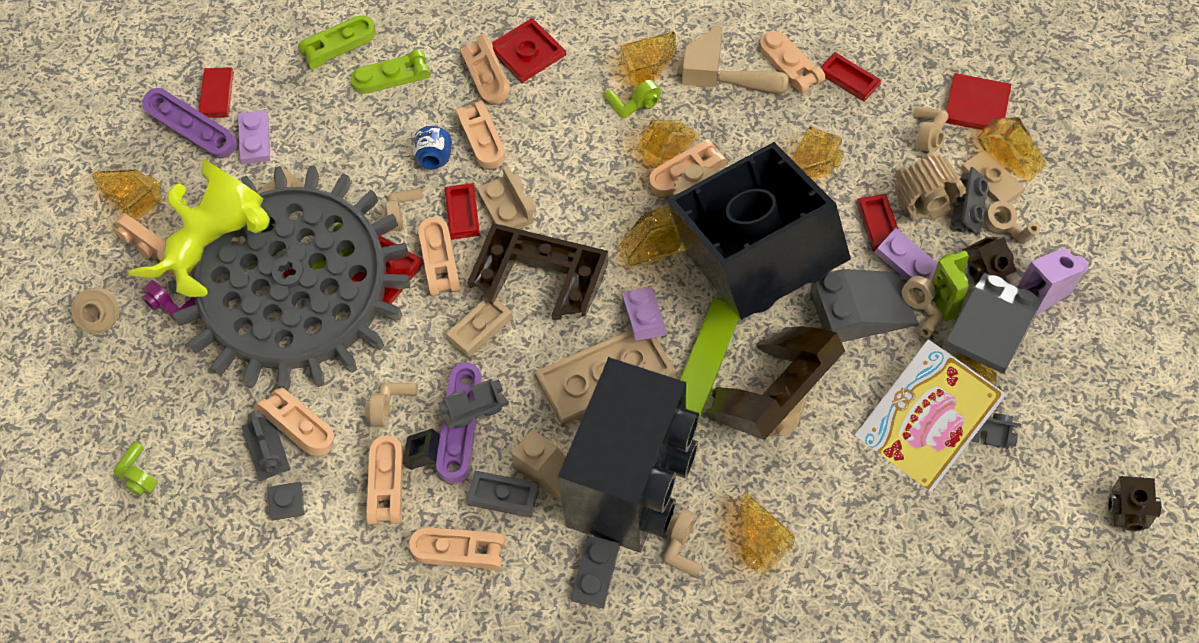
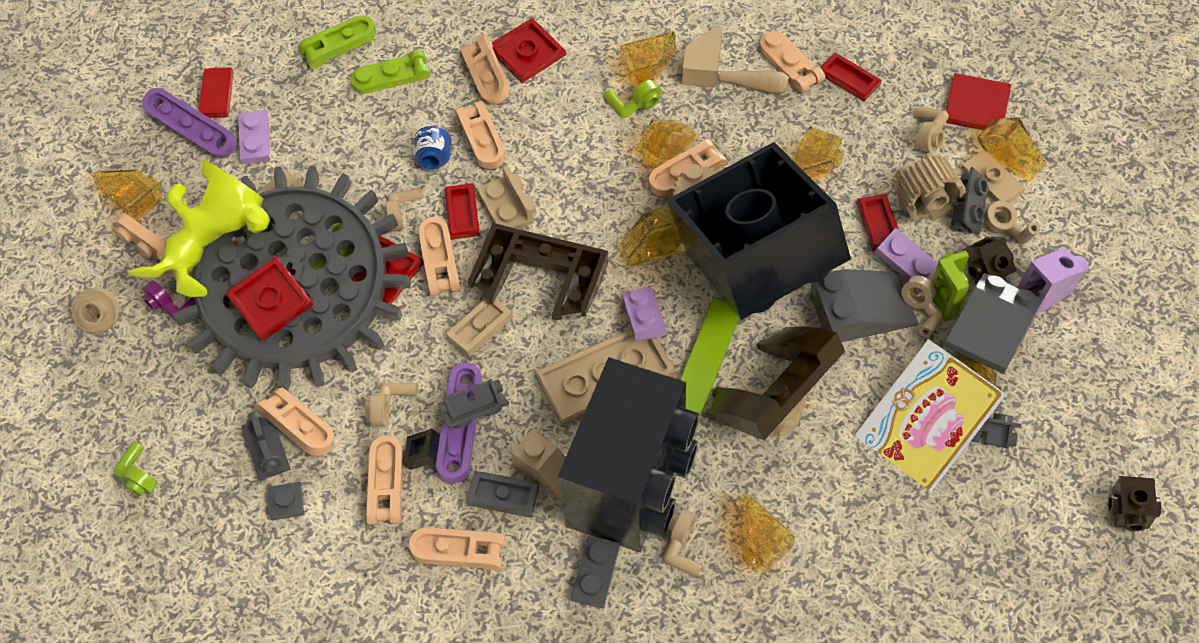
(269, 298): none -> red tile

